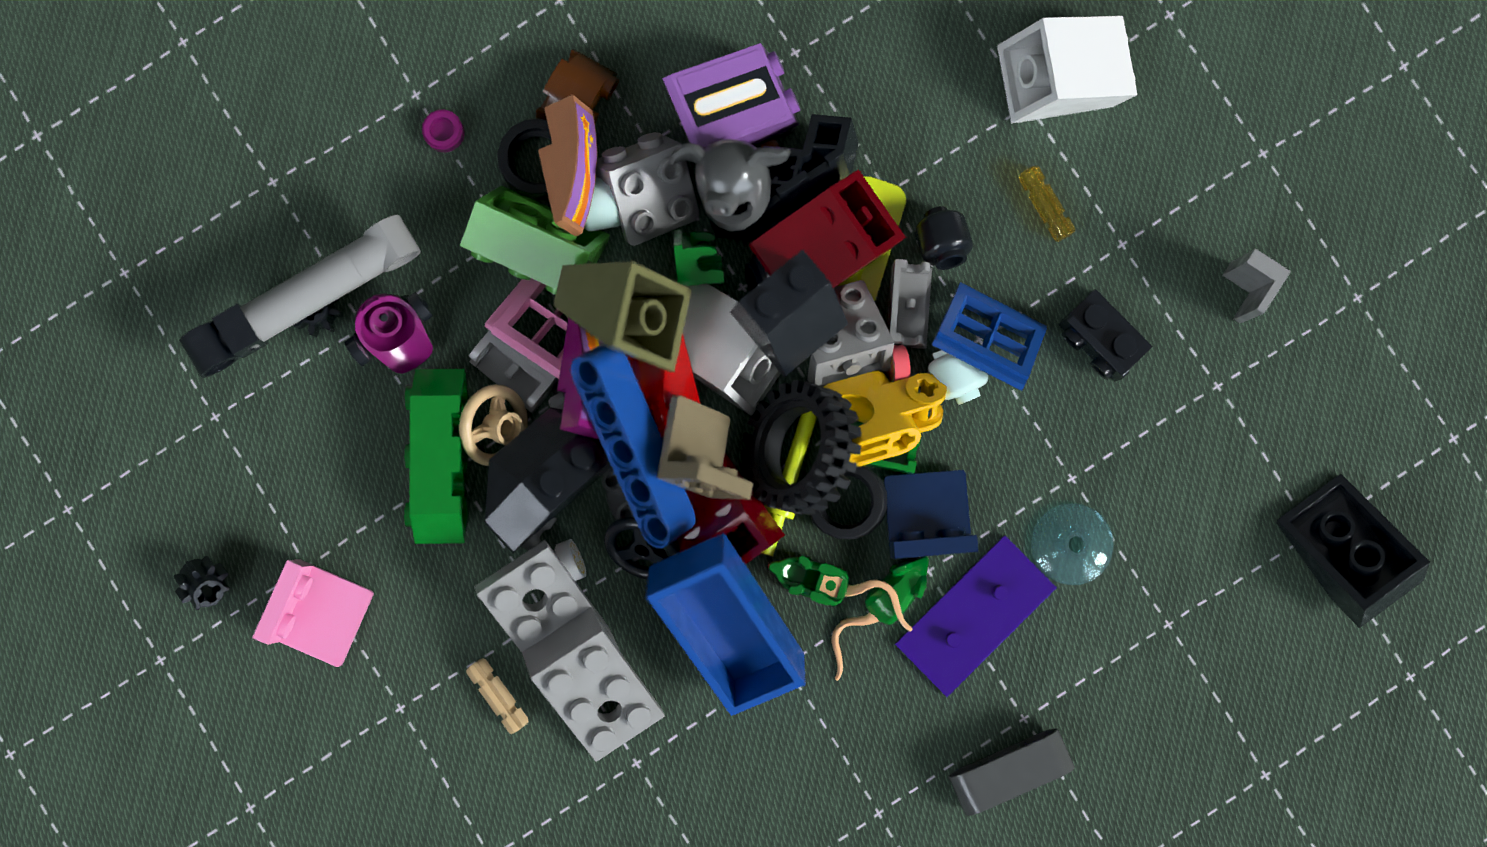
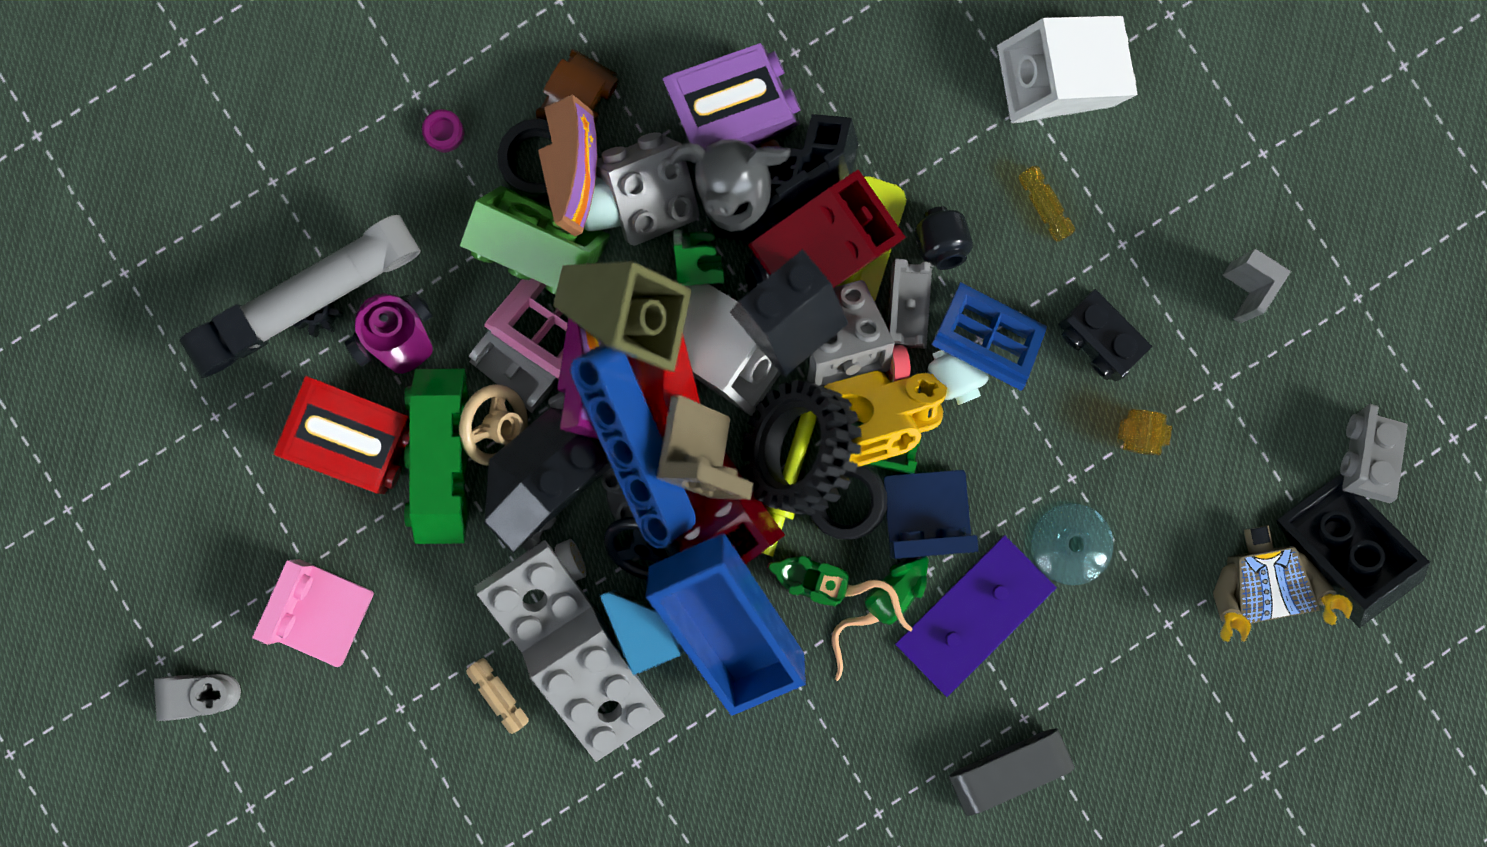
(191, 695): none -> light grey piece
(201, 583): black gear -> none
(344, 436): none -> red slope
(640, 631): none -> dark azure slope
(1144, 432): none -> clear yellow gear
(1271, 586): none -> torso
(1374, 455): none -> light grey bracket

